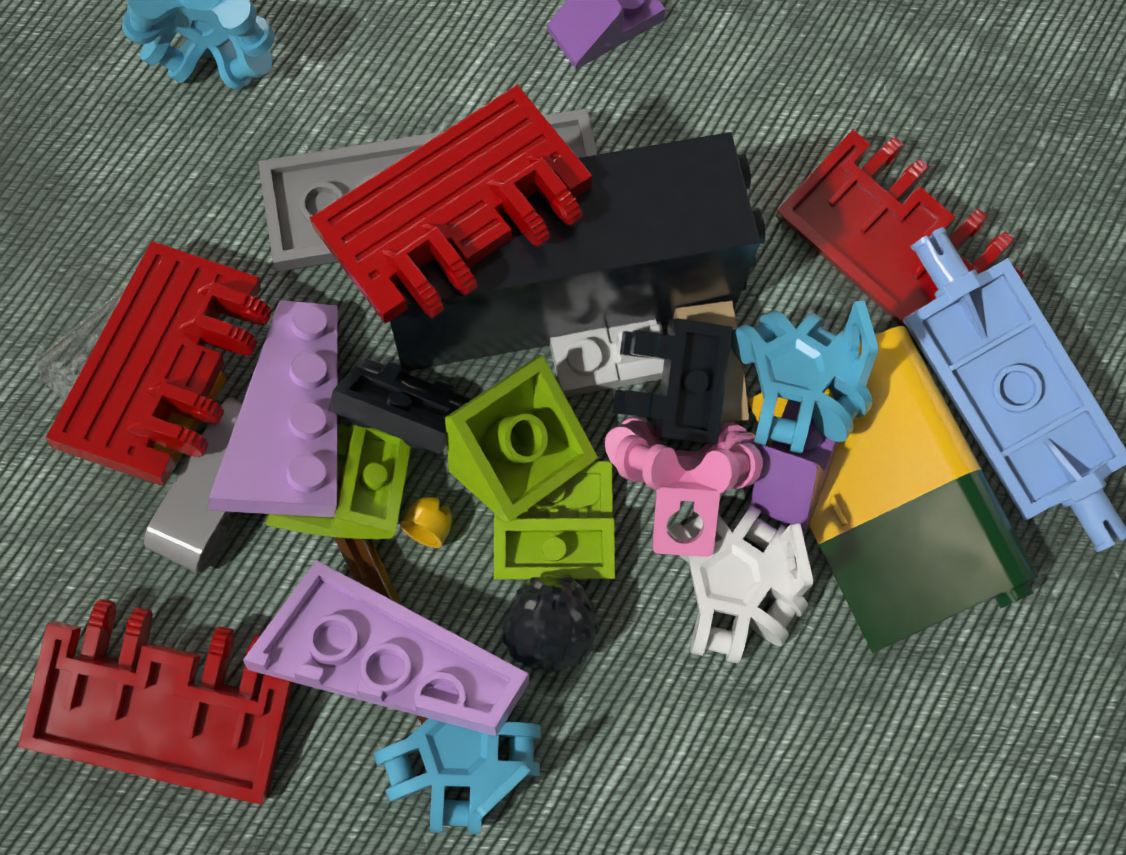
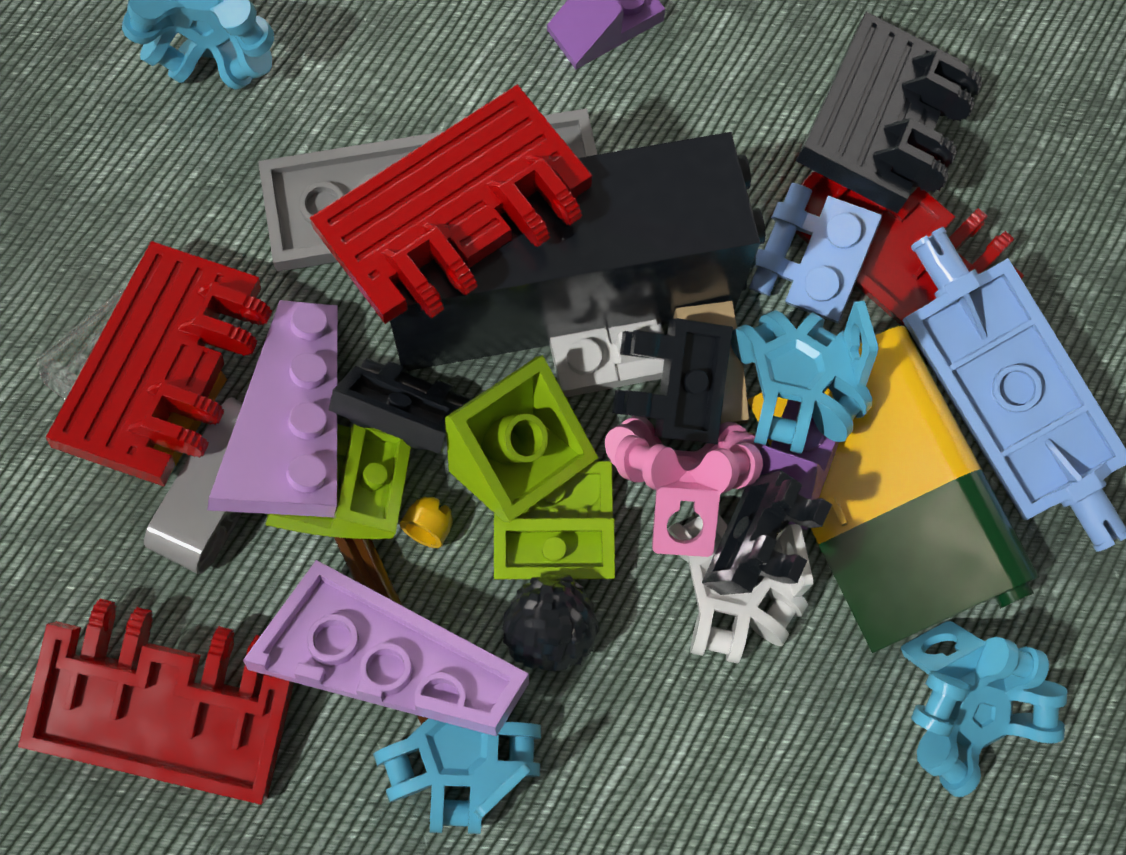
(749, 541): none -> black plate
(832, 257): none -> light blue plate
(883, 114): none -> black hinge
(975, 701): none -> medium azure piece

